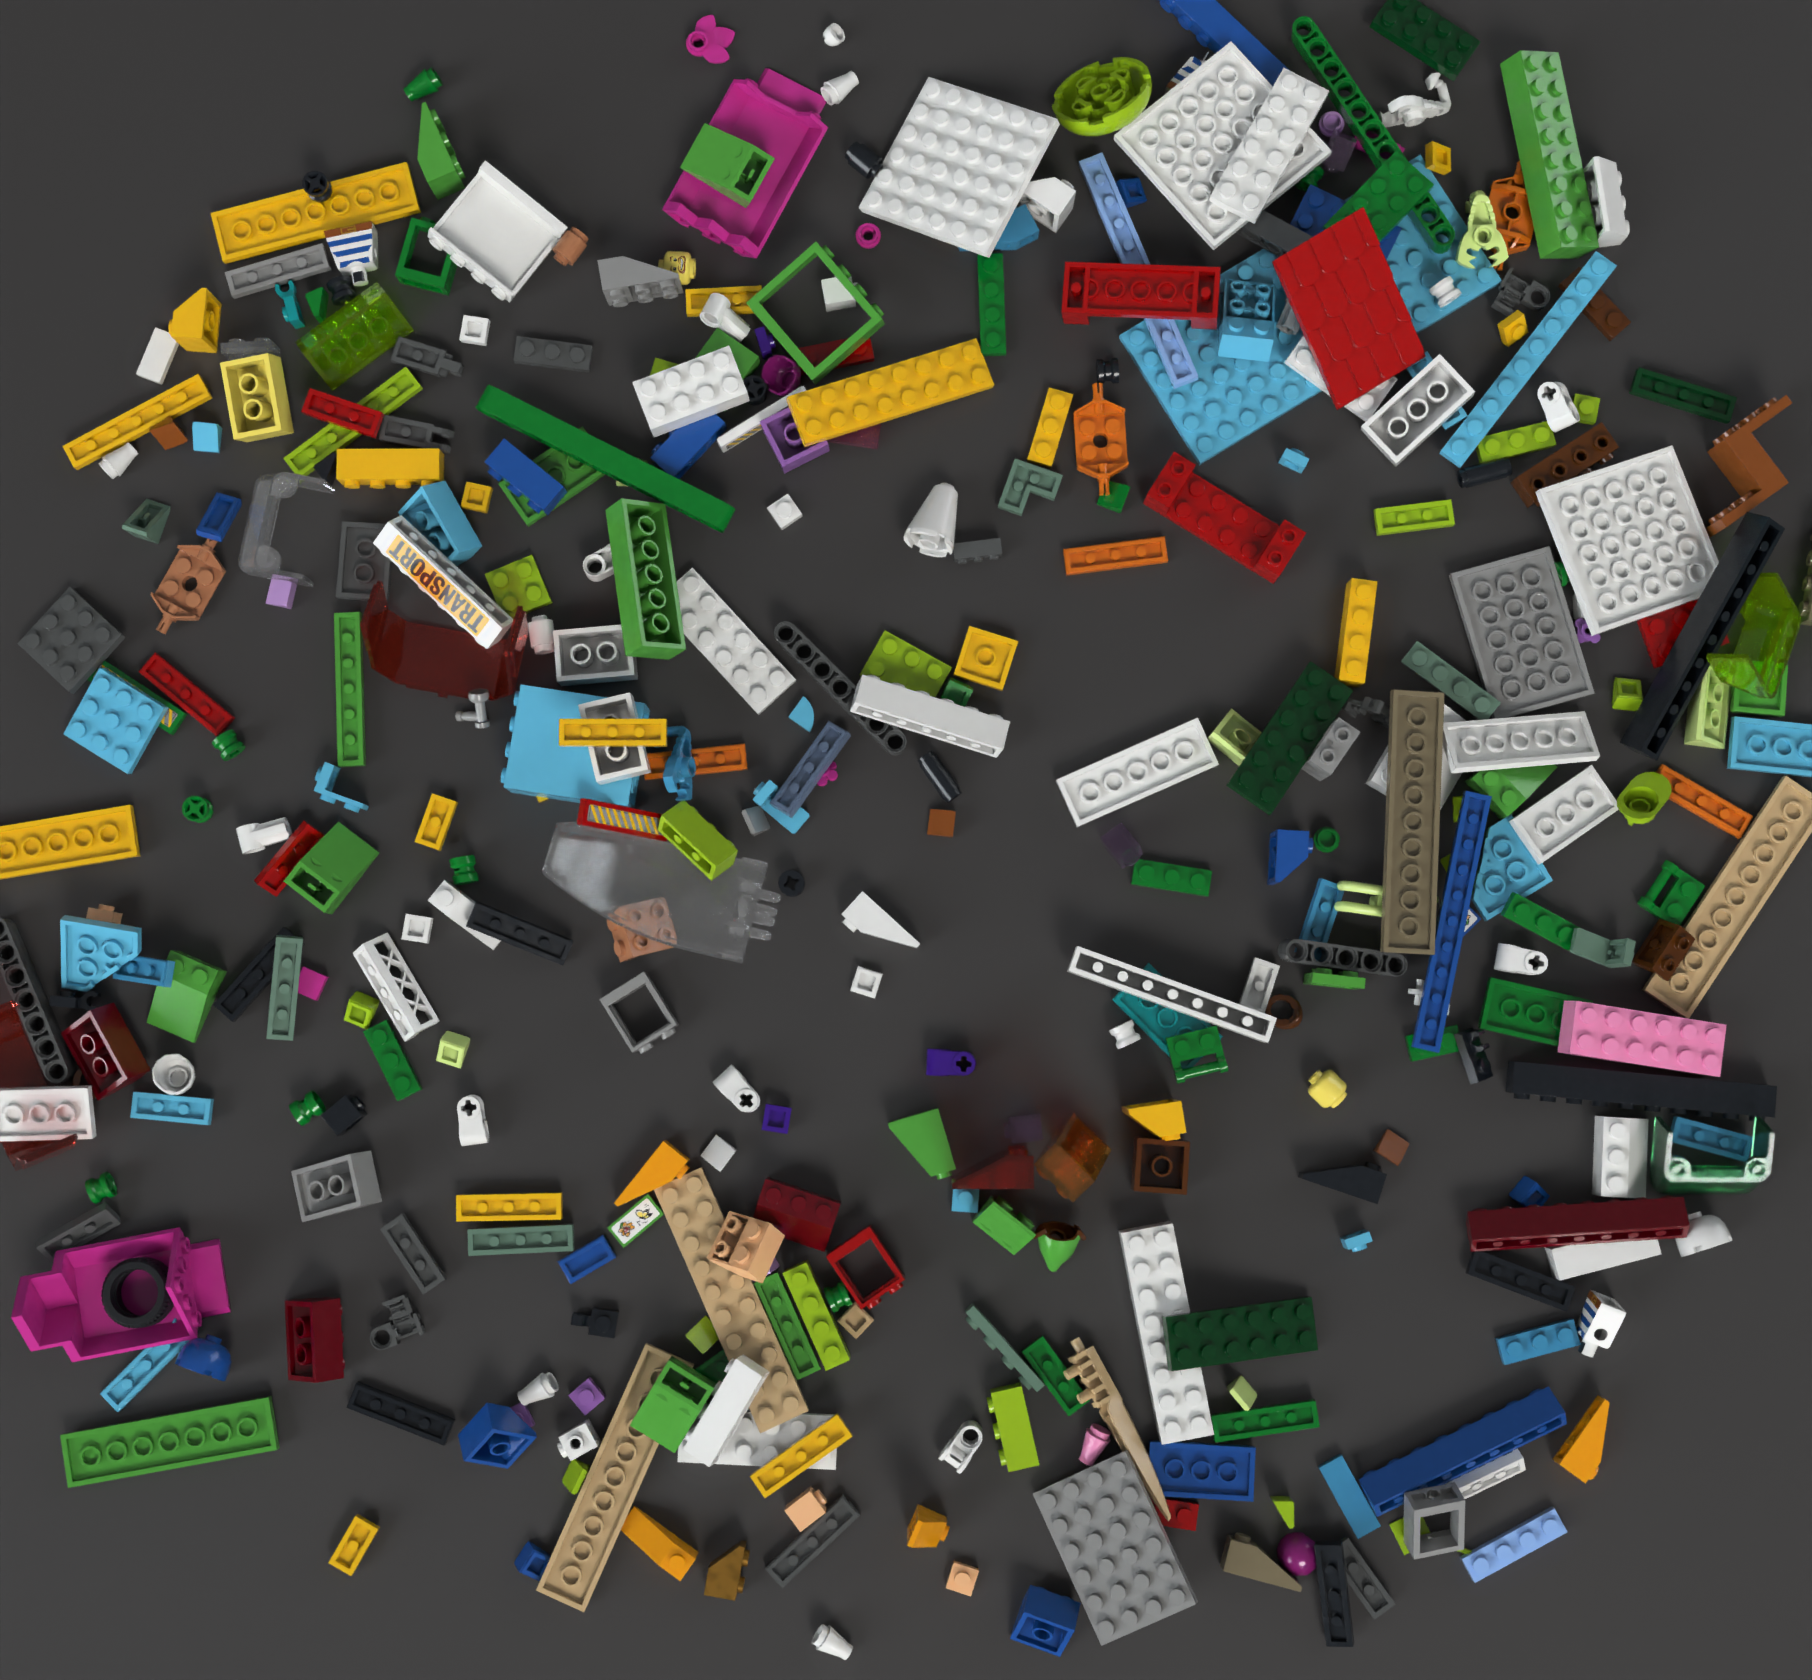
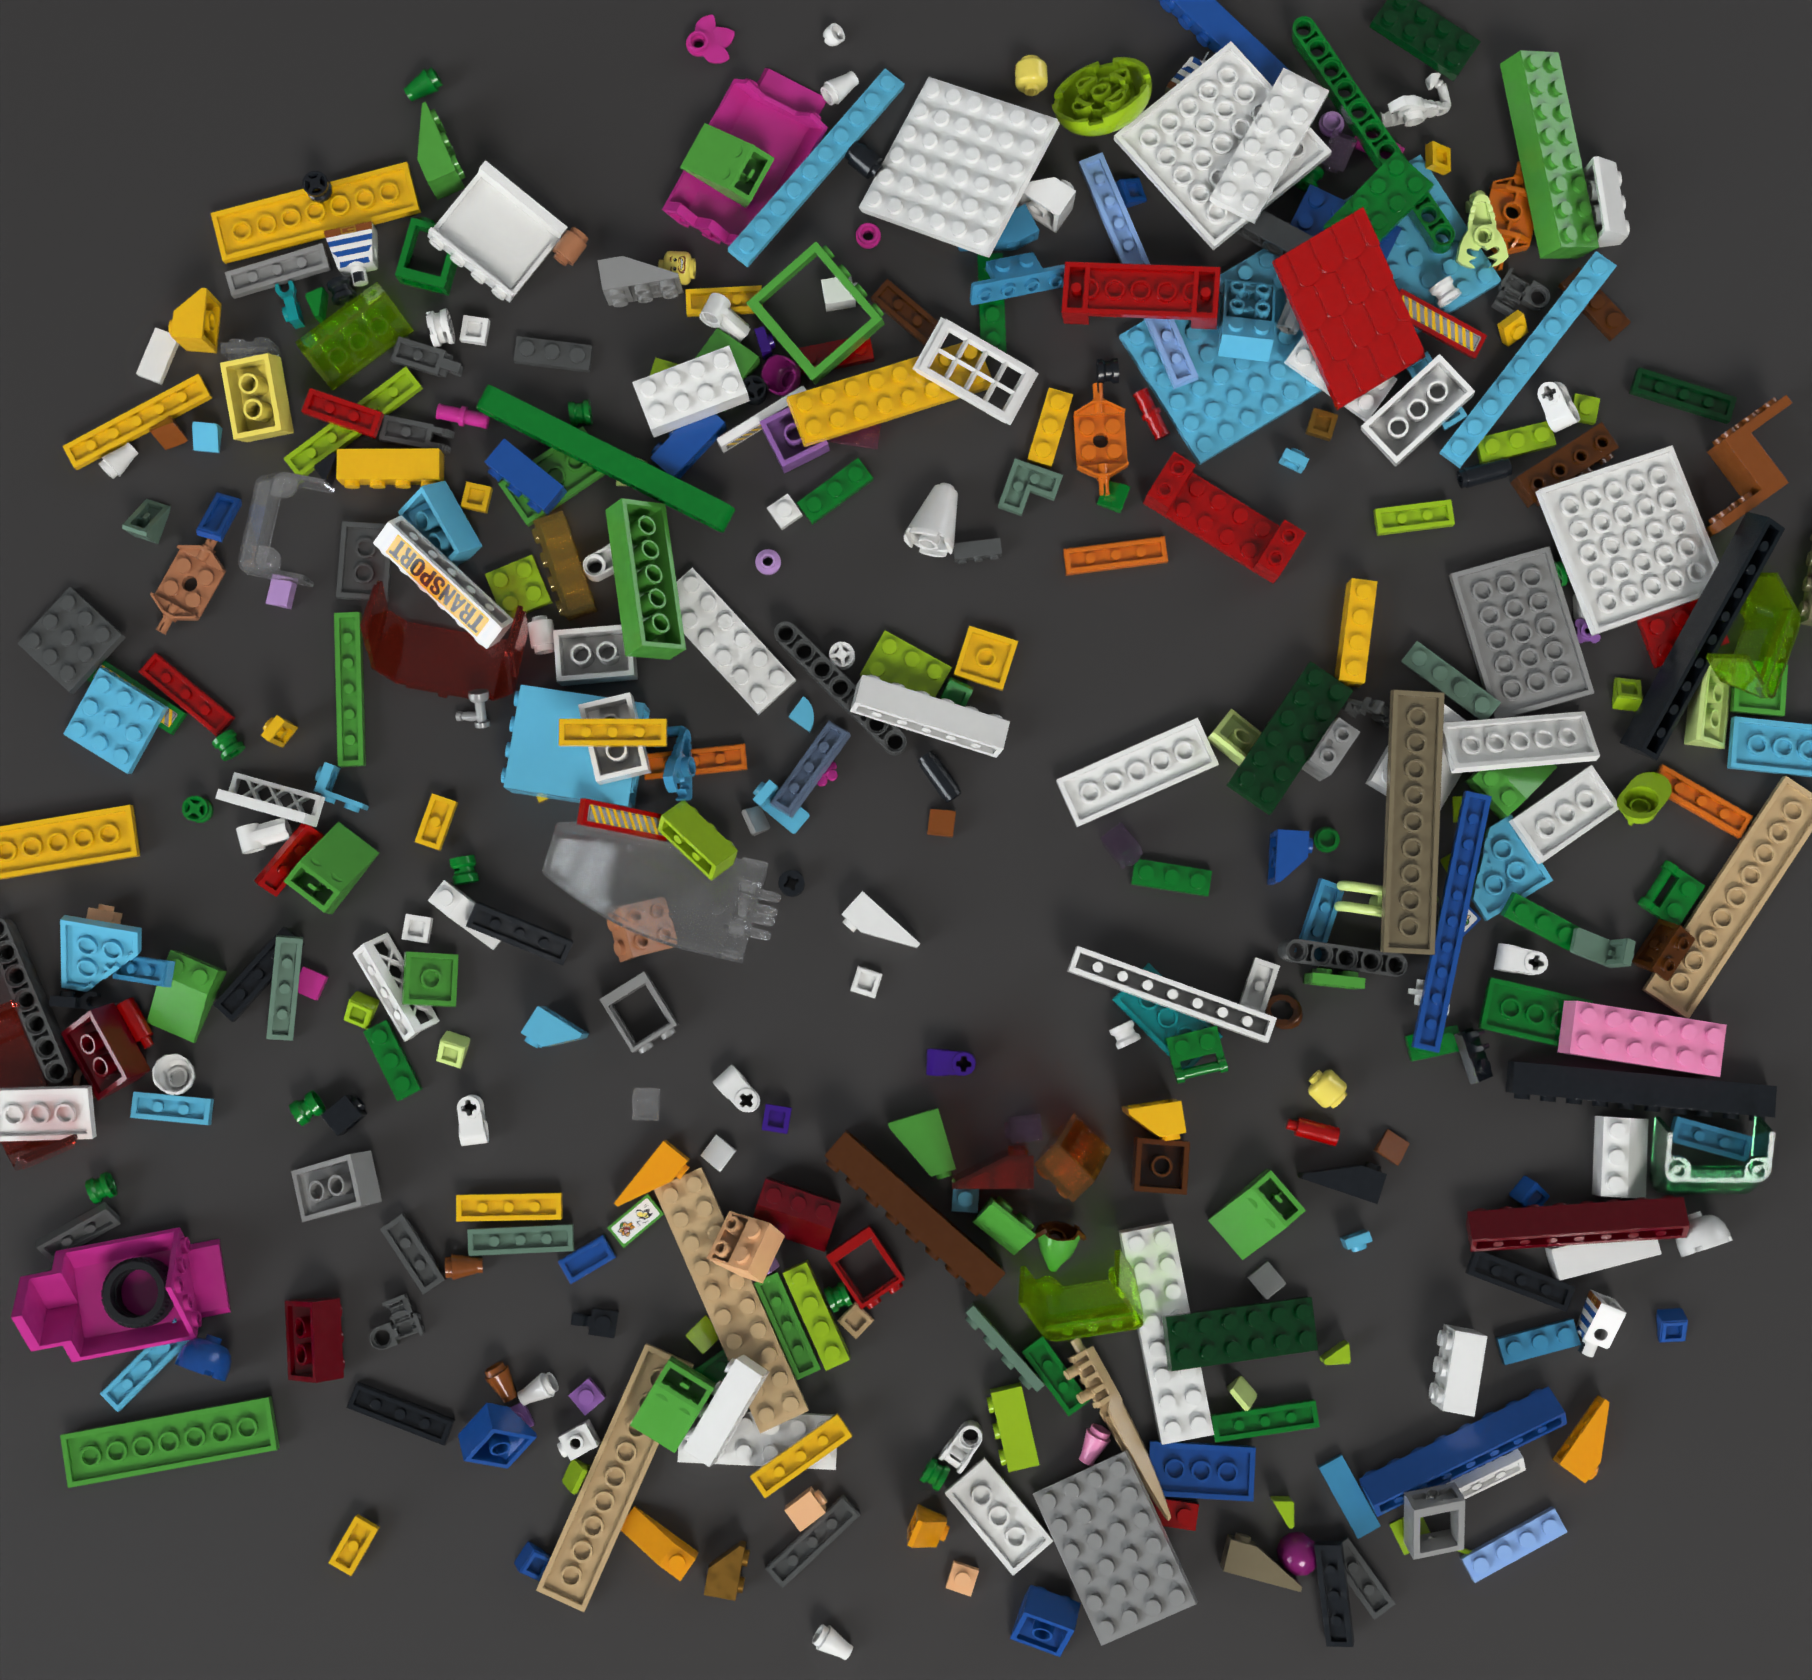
(136, 1022): none -> red cylinder
(266, 806): none -> white fence
(278, 731): none -> yellow plate
(430, 979): none -> bright green plate
(440, 327): none -> white wheel
(461, 1266): none -> dark orange cone
(462, 416): none -> dark pink pin
(501, 1381): none -> dark orange cone
(550, 1029): none -> medium azure slope
(564, 565): none -> clear yellow brick
(580, 413): none -> green wheel
(646, 1104): none -> clear slope
(773, 568): none -> lavender plate
(815, 168): none -> medium azure plate
(835, 491): none -> green plate
(840, 651): none -> white wheel
(904, 311): none -> reddish brown plate
(915, 1213): none -> reddish brown brick
(933, 347): none -> white piece
(934, 1474): none -> green wheel
(998, 1516): none -> white plate
(1015, 277): none -> dark azure bracket
(1031, 75): none -> light yellow head
(1085, 1307): none -> clear neon green windscreen
(1151, 414): none -> red pin
(1256, 1214): none -> bright green slope
(1267, 1280): none -> light grey slope
(1314, 1130): none -> red cylinder
(1321, 424): none -> pearl gold plate
(1337, 1355): none -> lime slope
(1443, 326): none -> tile
(1458, 1369): none -> white brick
(1671, 1325): none -> blue slope

